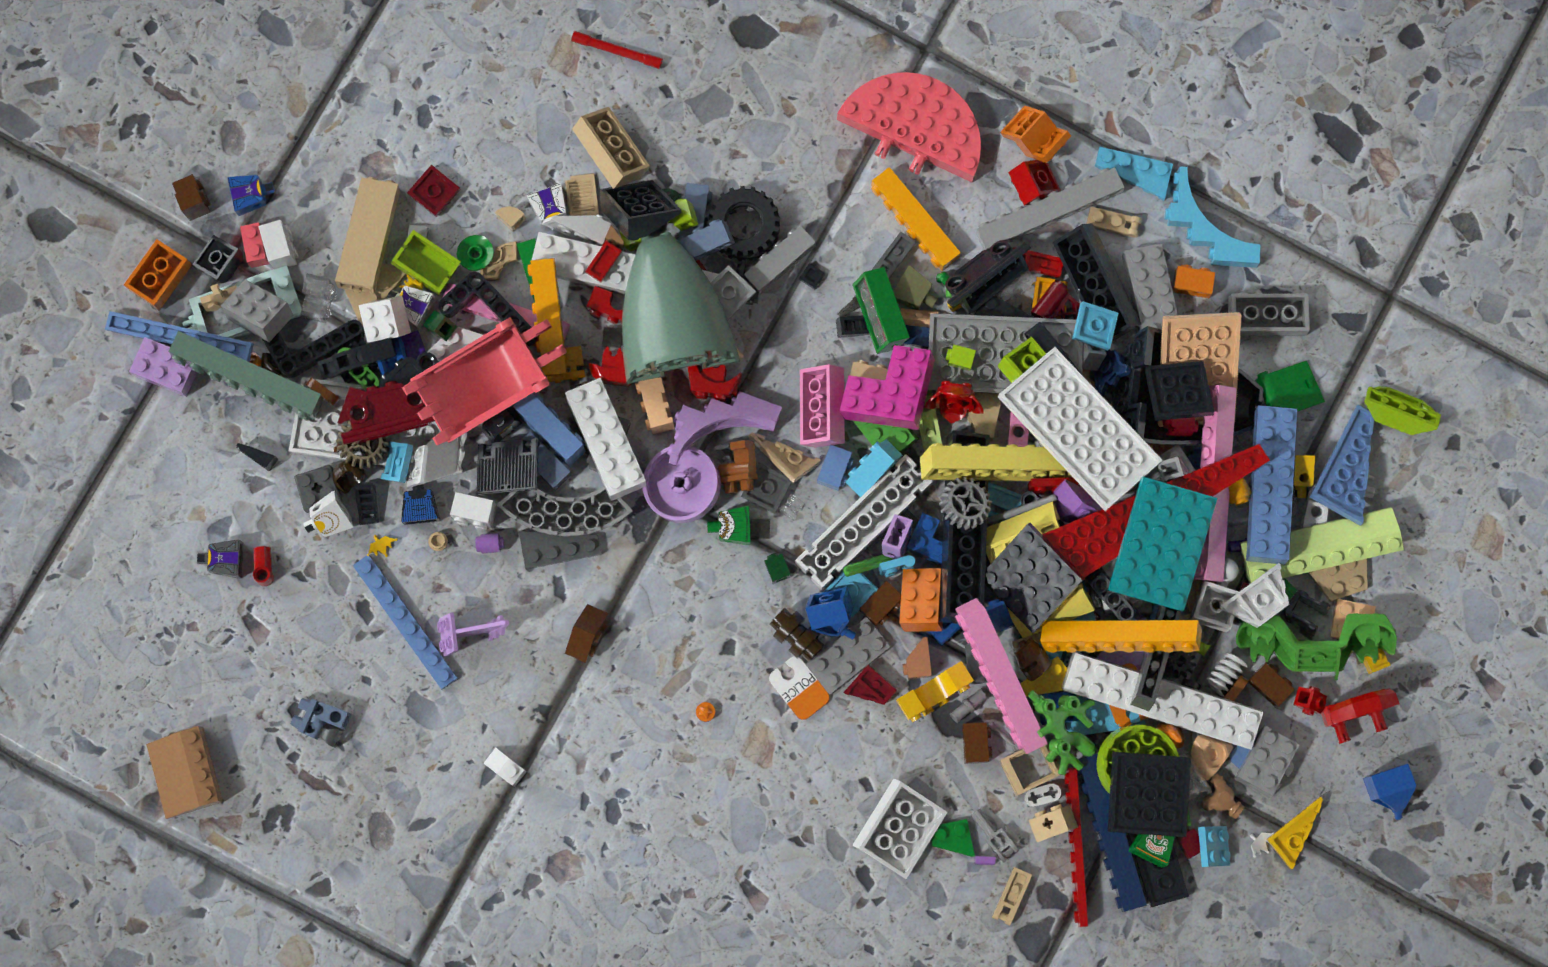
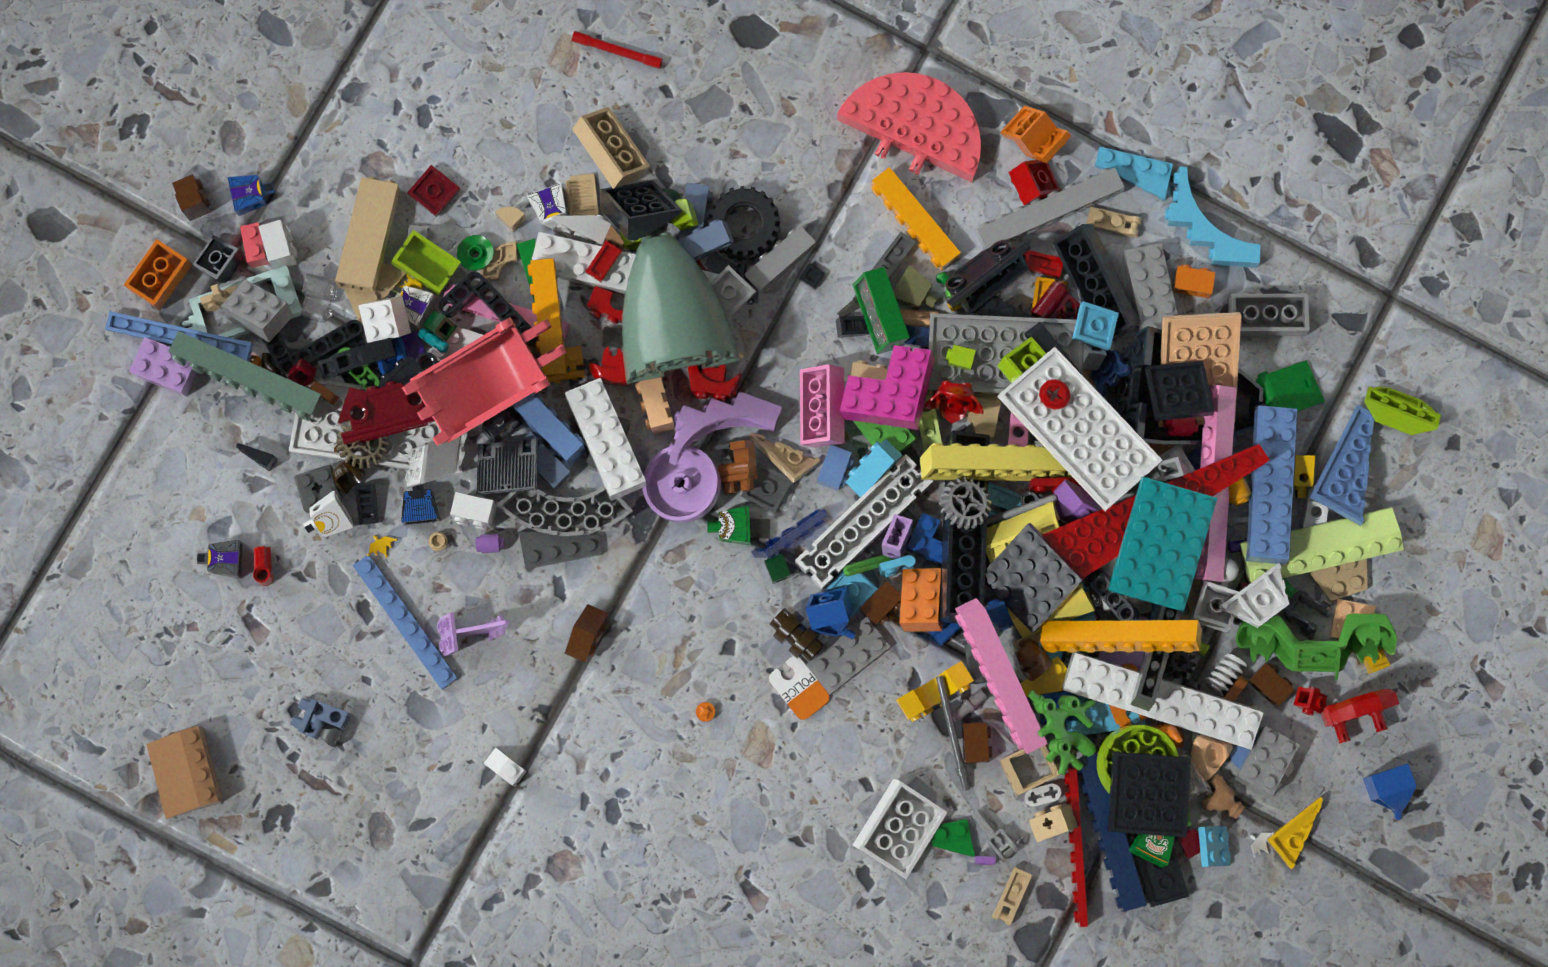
(302, 372): none -> dark red plate
(397, 462): medium azure plate -> none
(433, 340): none -> teal axle
(788, 535): none -> clear blue wing
(871, 686): dark red wing -> none
(918, 662): nougat slope -> none
(961, 770): none -> dark grey bar
(1063, 394): none -> red gear

